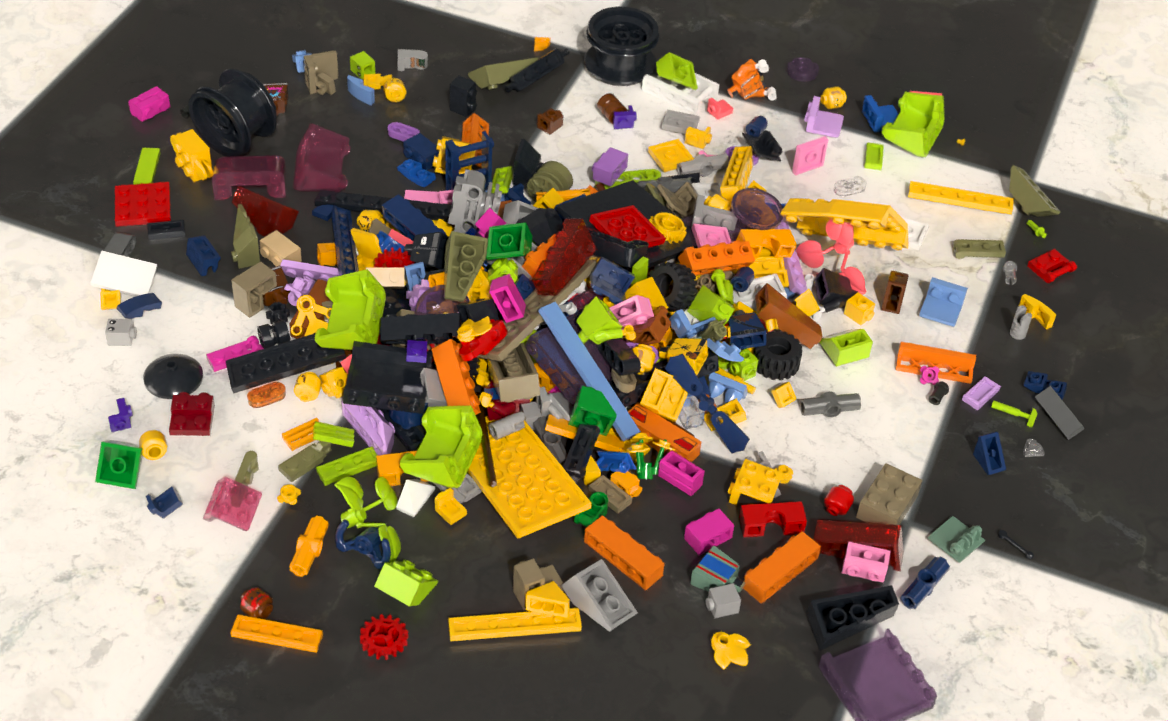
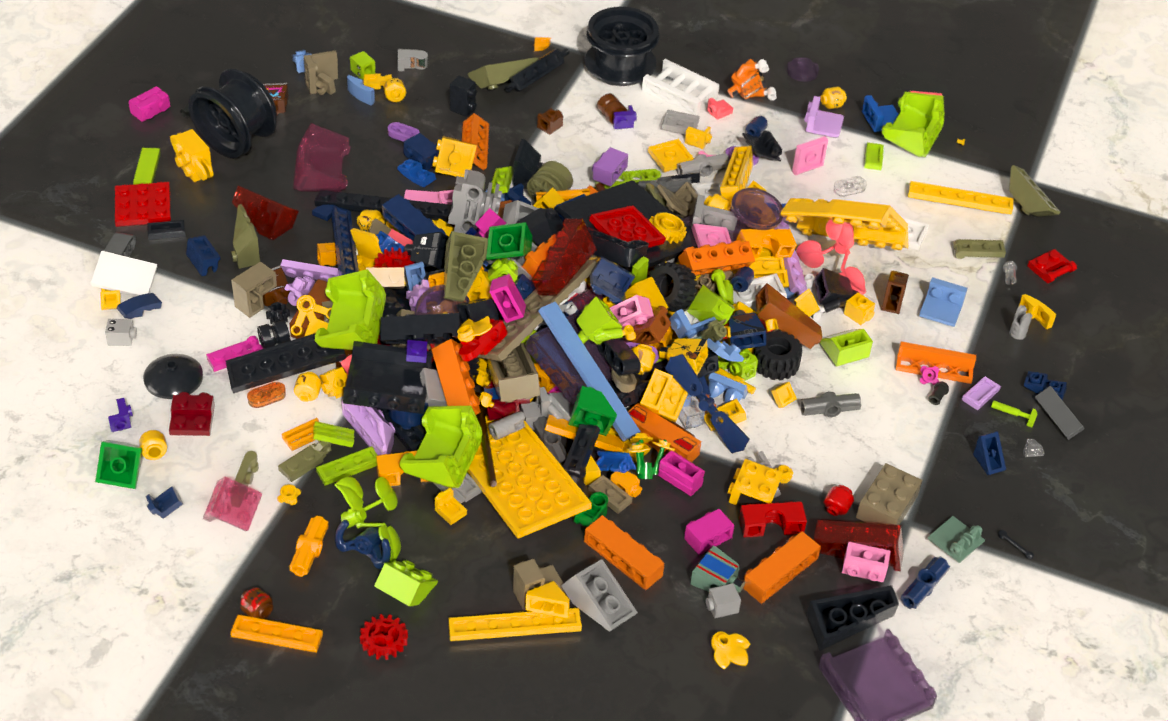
(249, 171): clear pink windscreen -> none
(278, 247): tan brick -> none
(414, 496): white slope -> none
(453, 164): dark blue fence -> none
(677, 70): lime slope -> none
(1039, 231): lime piece -> none

